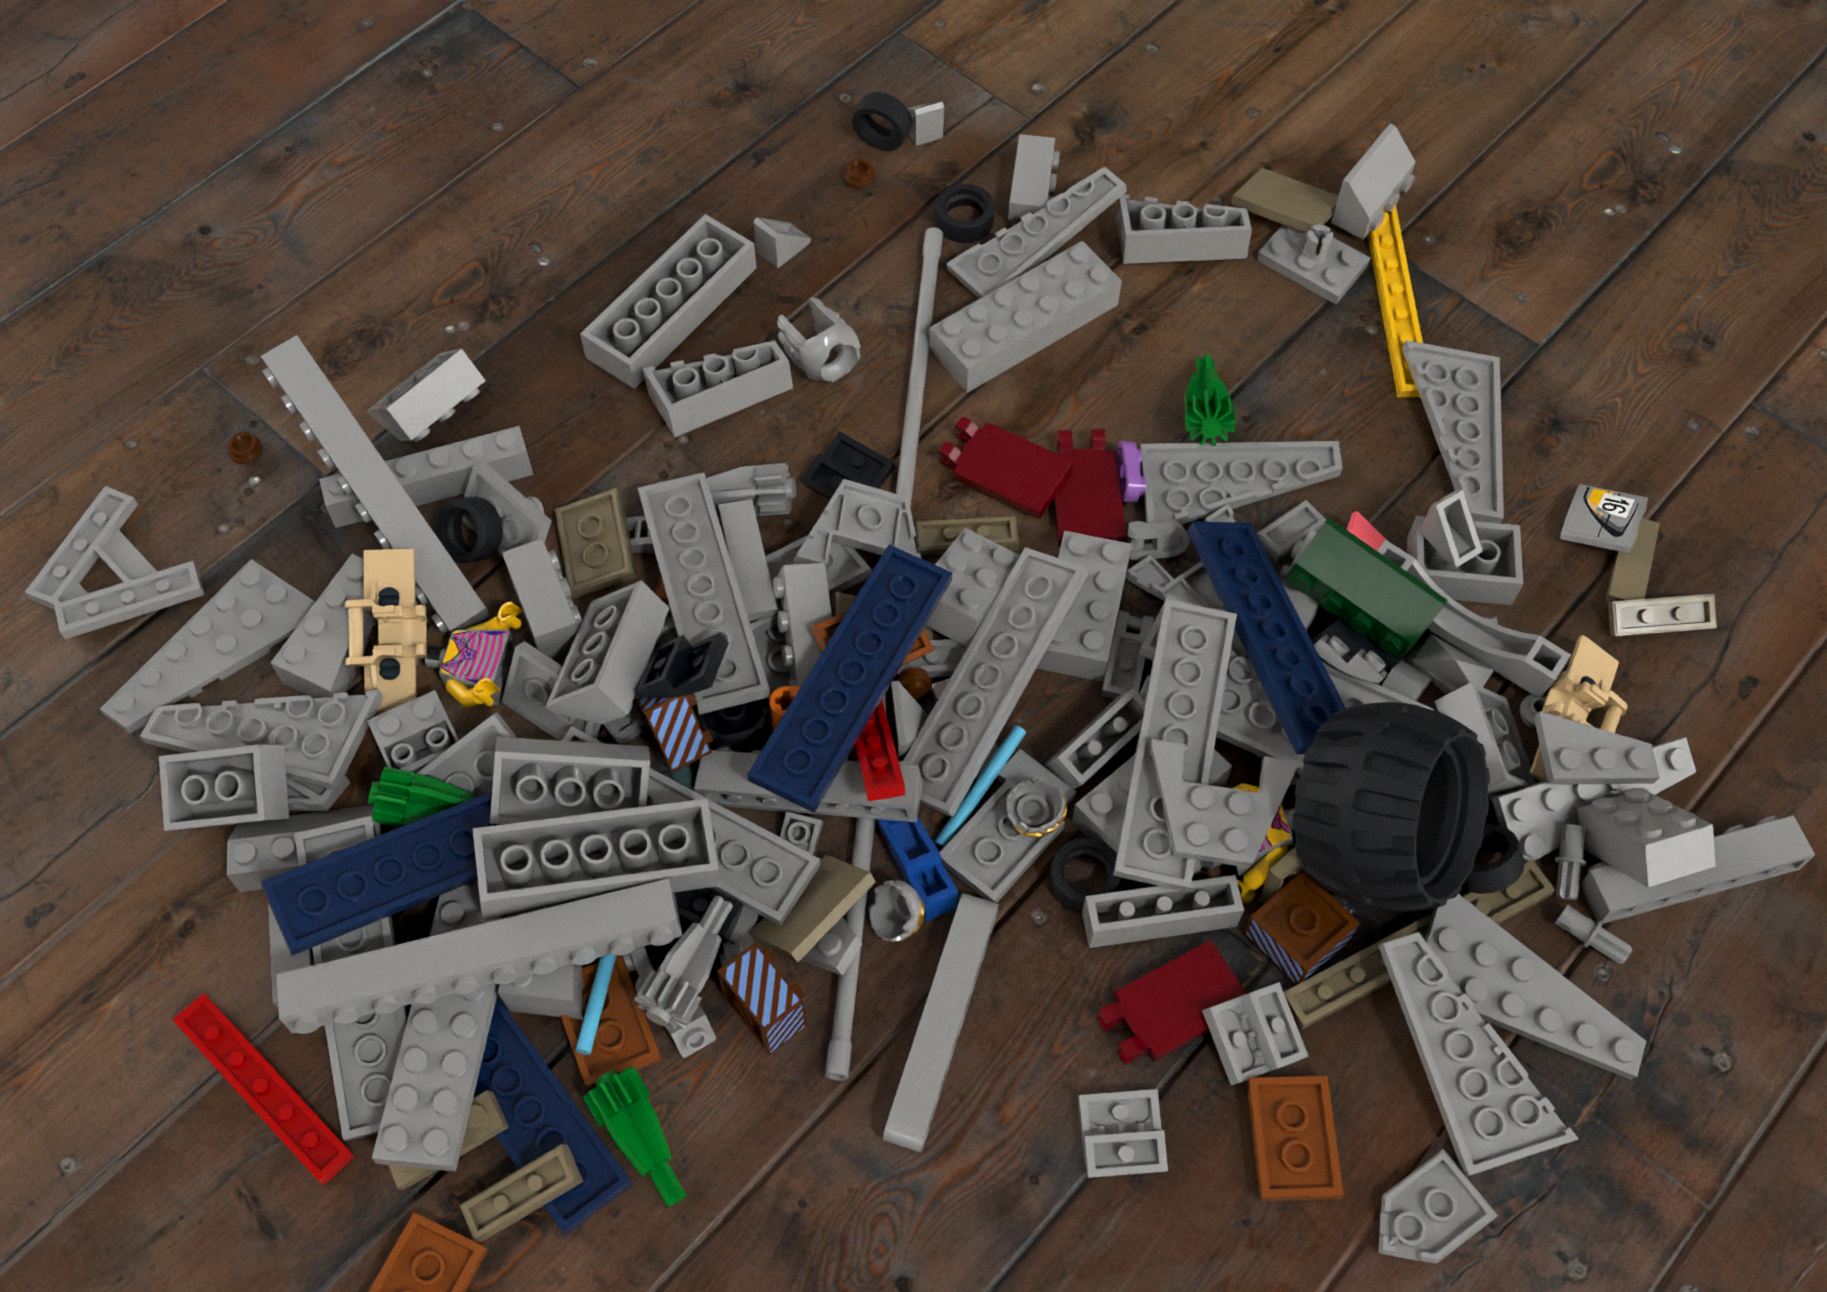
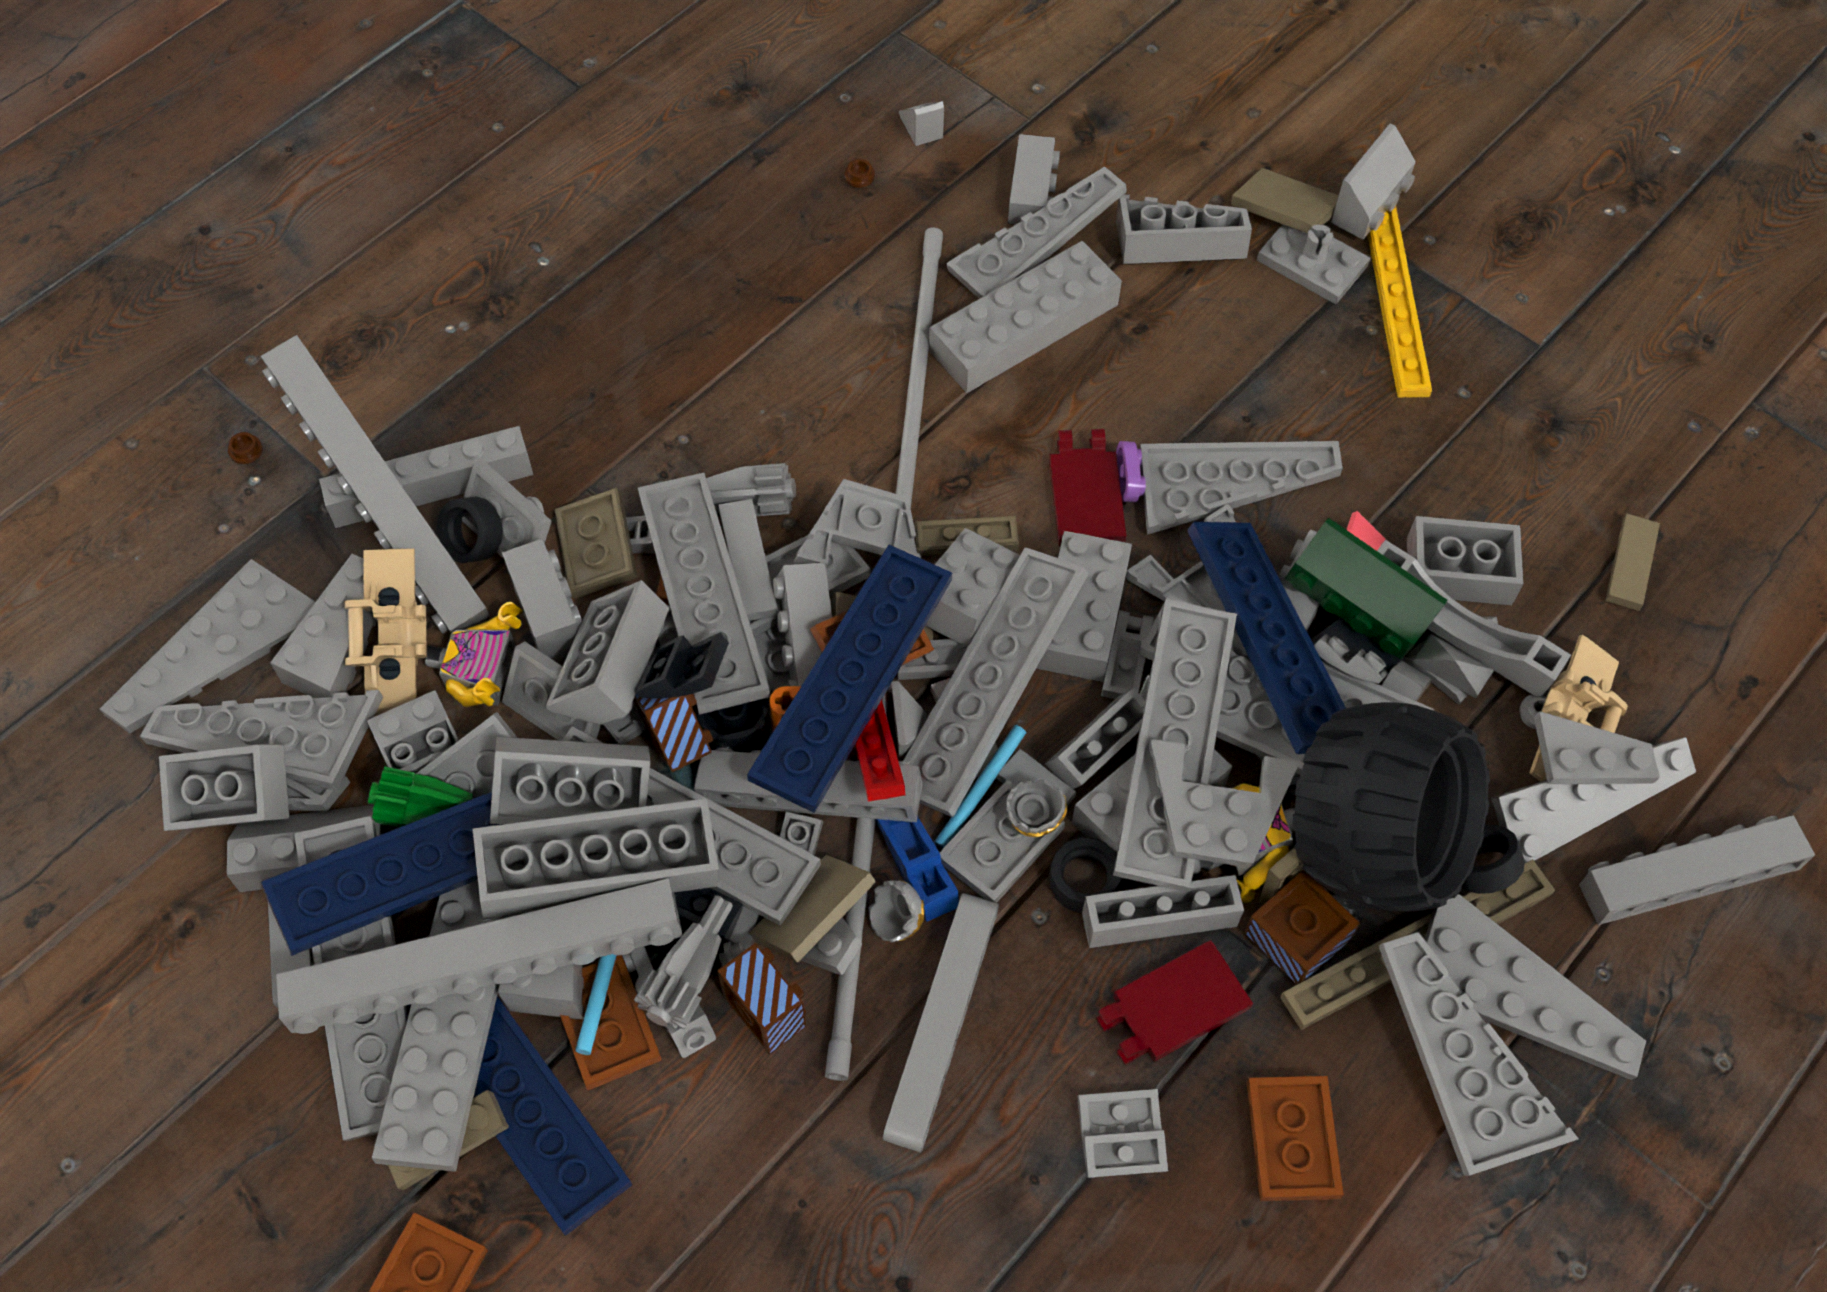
(141, 588): light grey plate -> none
(263, 1089): red plate -> none
(428, 396): light grey slope -> none
(521, 1193): dark tan tile -> none
(635, 1129): green piece -> none
(669, 300): light grey brick -> none
(718, 385): light grey wedge -> none
(778, 240): light grey slope -> none
(812, 353): light grey piece -> none
(847, 461): black slope -> none
(888, 108): black tyre -> none
(915, 681): reddish brown plate -> none
(965, 196): black tyre -> none
(1006, 466): dark red tile -> none
(1168, 539): light grey plate -> none
(1208, 404): green piece -> none
(1255, 1033): light grey slope -> none
(1282, 534): light grey tile -> none
(1431, 1212): light grey tile -> none
(1452, 529): light grey slope -> none
(1464, 412): light grey wing -> none
(1493, 722): light grey slope -> none
(1570, 861): light grey axle -> none
(1593, 934): light grey axle -> none
(1604, 518): light grey slope -> none
(1647, 837): light grey brick -> none
(1662, 615): tile -> none

